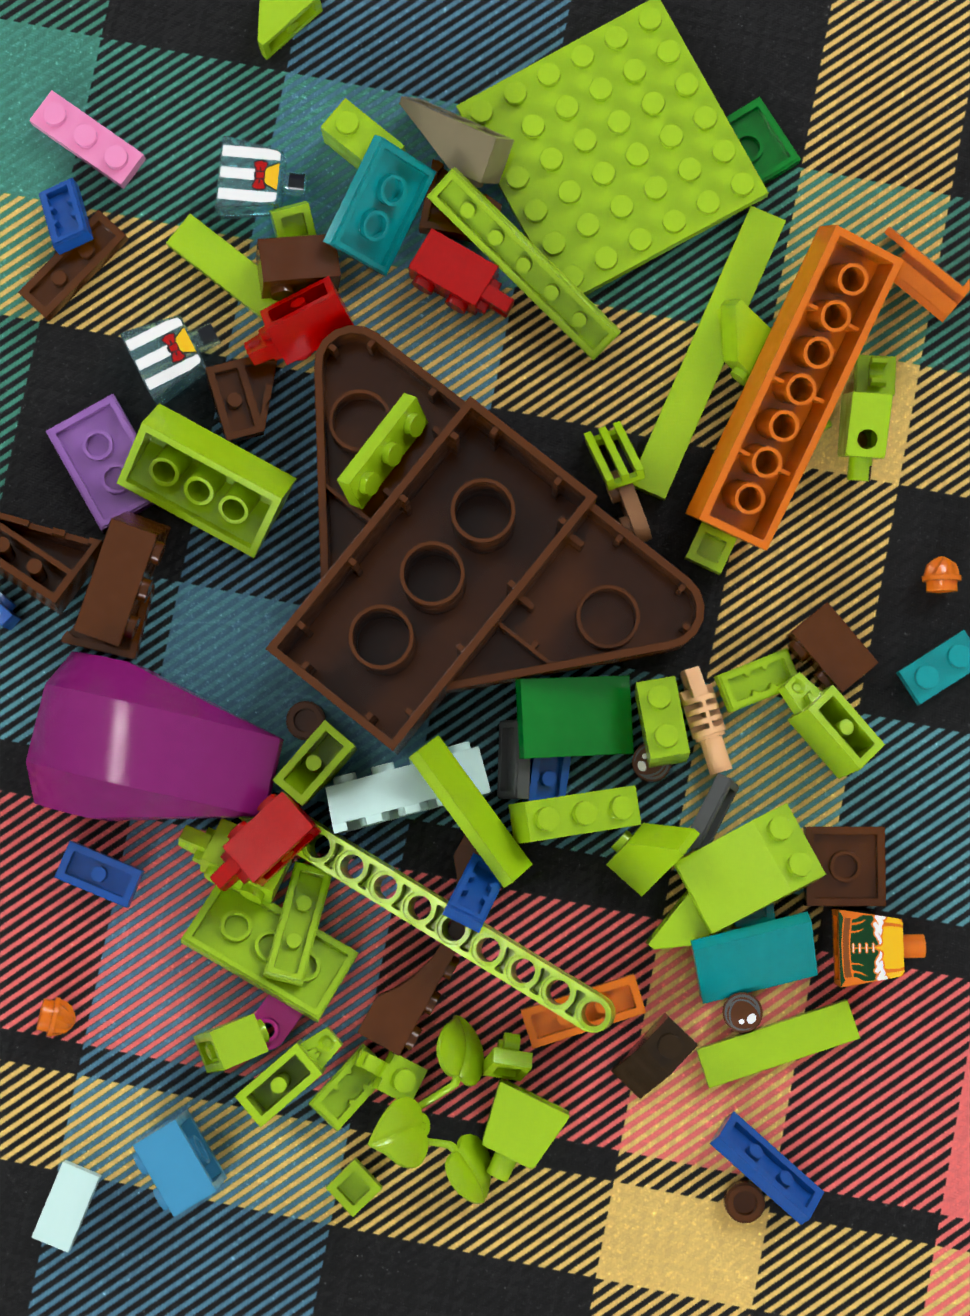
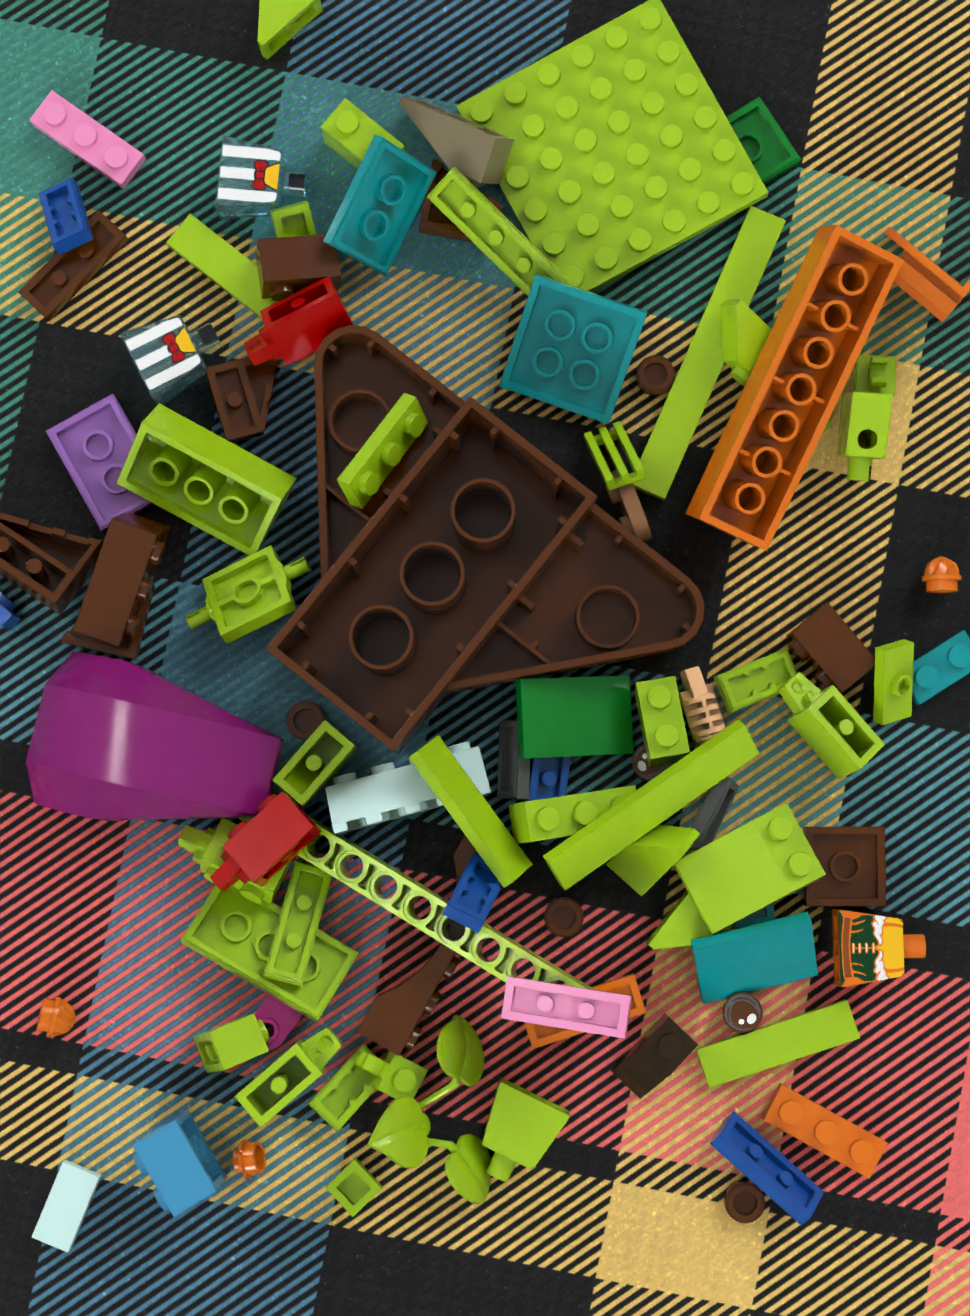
(99, 874): blue plate -> none
(248, 594): none -> lime plate
(249, 1159): none -> orange plate
(459, 276): red hinge -> none
(506, 1059): lime tile -> none
(563, 917): none -> reddish brown tile
(566, 1007): none -> bright pink plate
(572, 348): none -> teal plate
(651, 804): none -> lime tile
(655, 375): none -> reddish brown tile
(710, 548): lime plate -> none
(824, 1130): none -> orange plate
(893, 682): none -> lime plate

